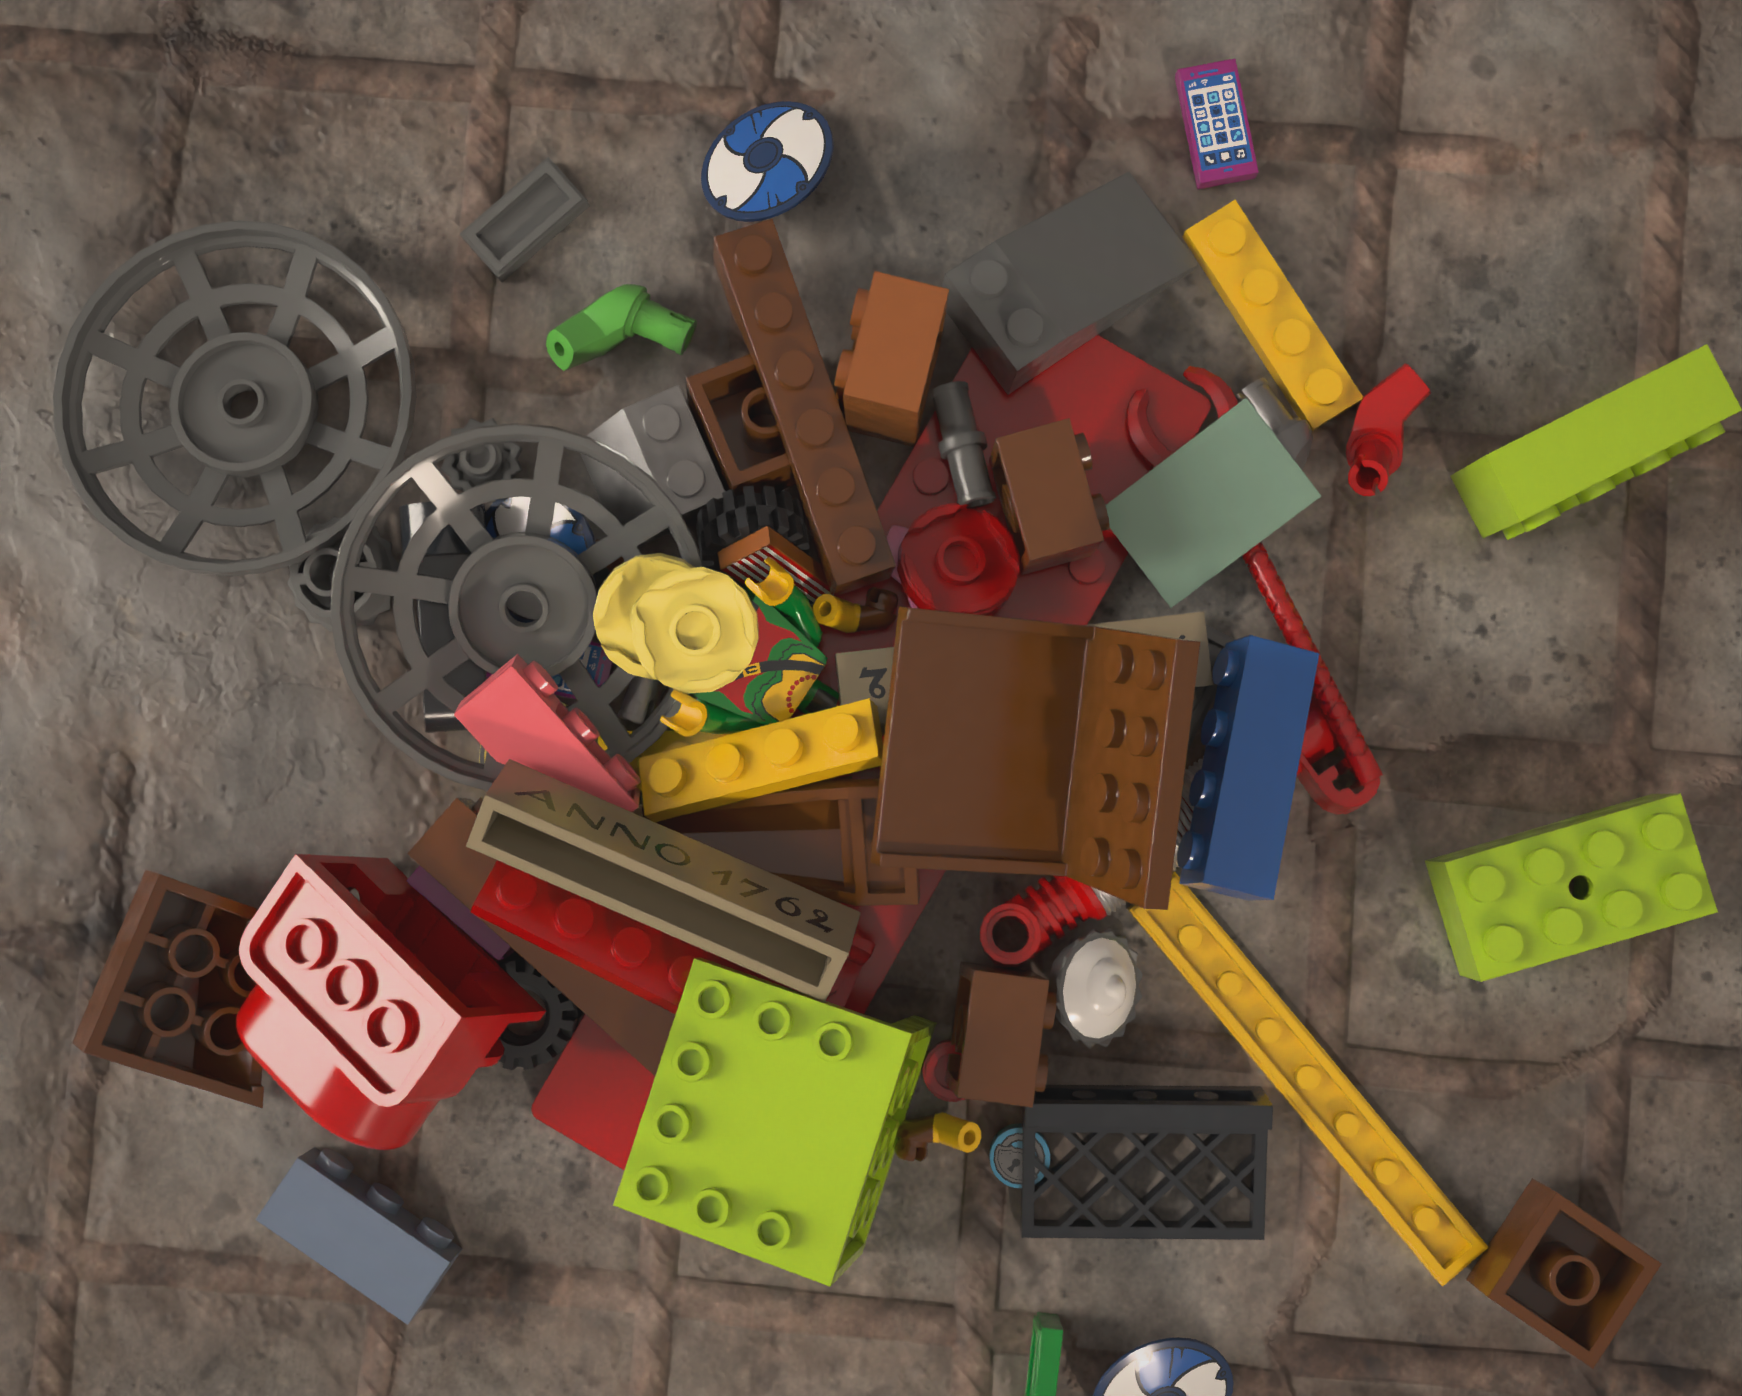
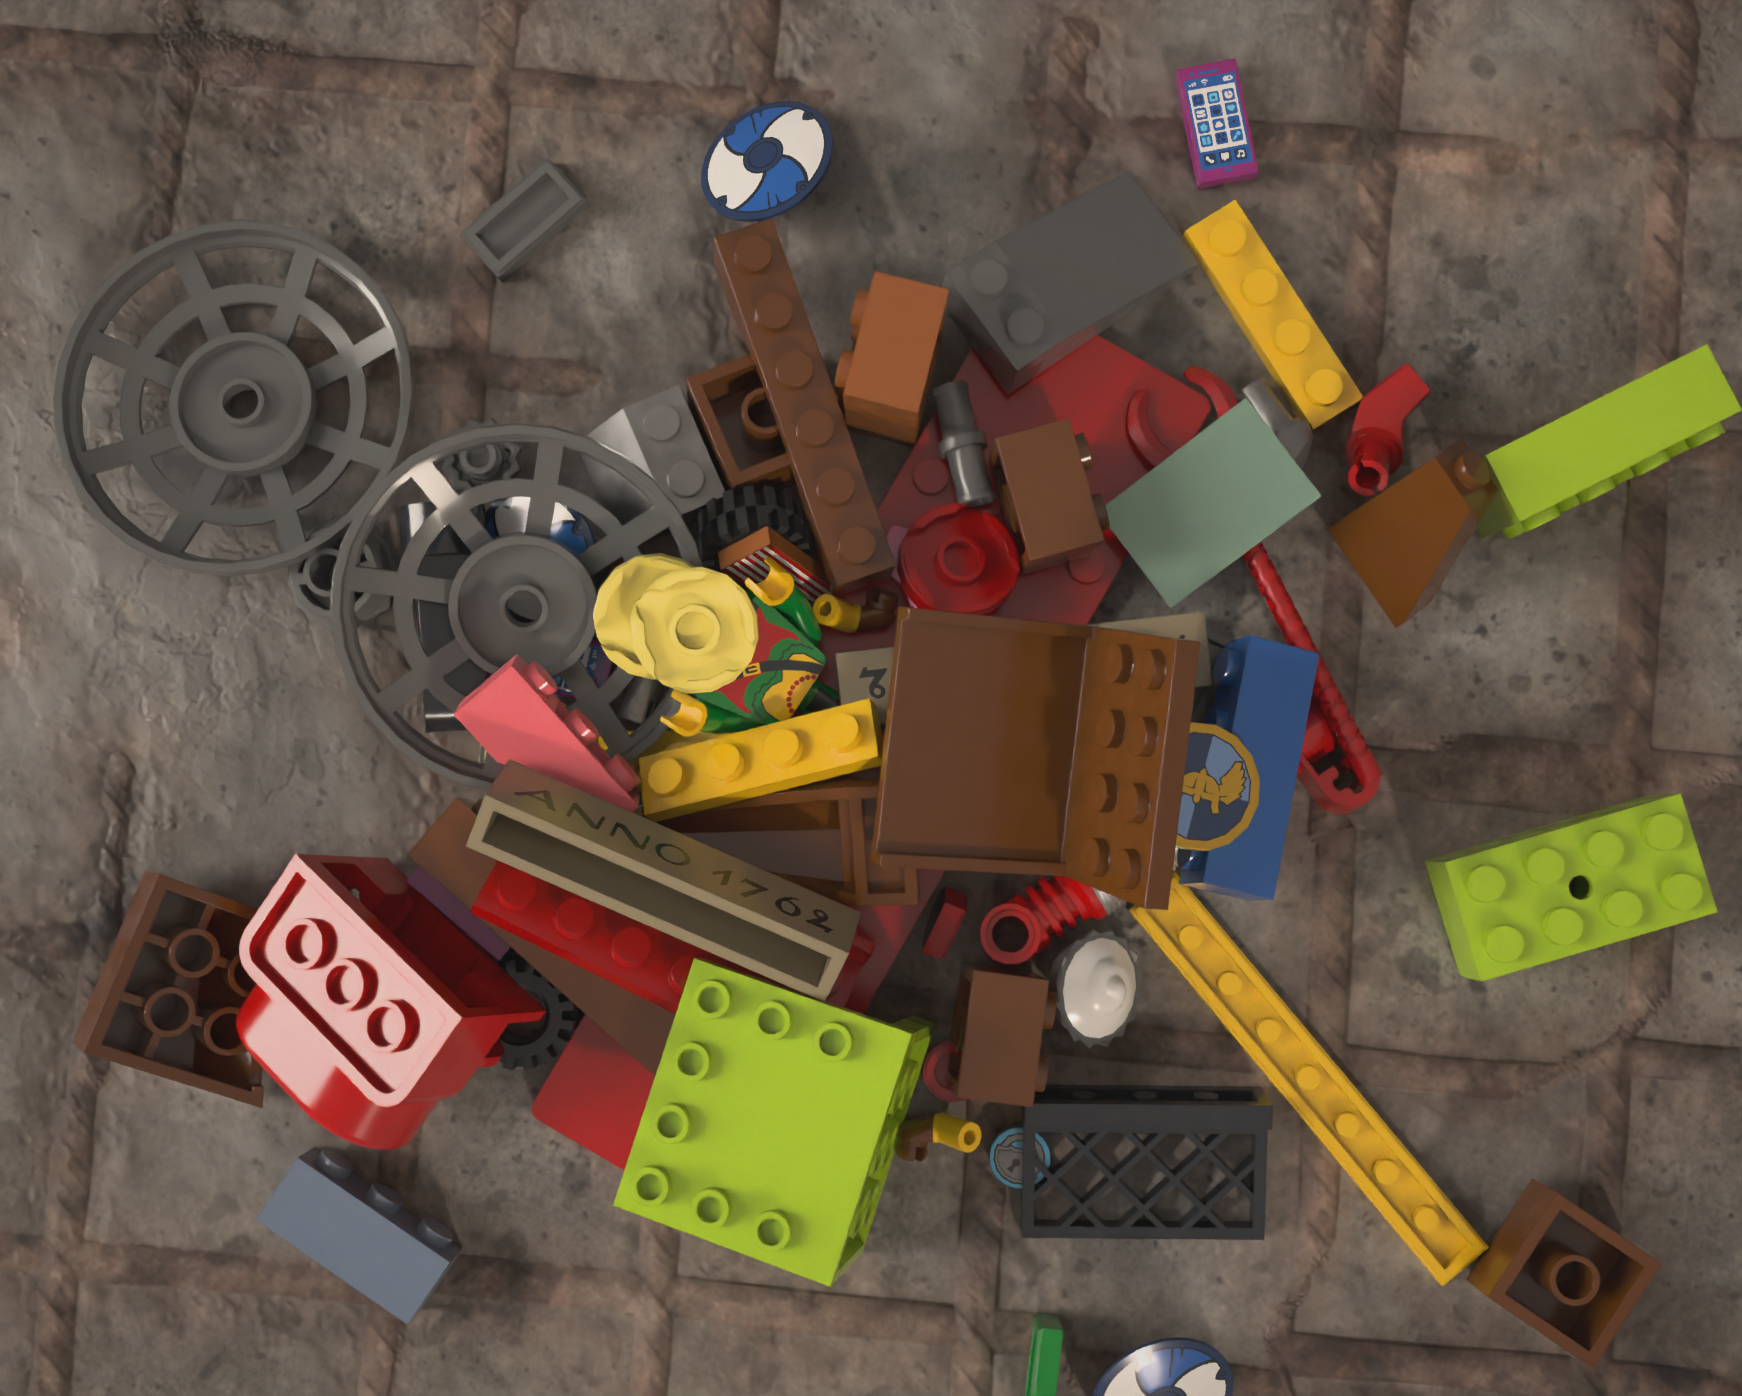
(614, 319): bright green arm -> none
(944, 922): none -> red tile
(1217, 789): none -> shield
(1416, 529): none -> reddish brown slope

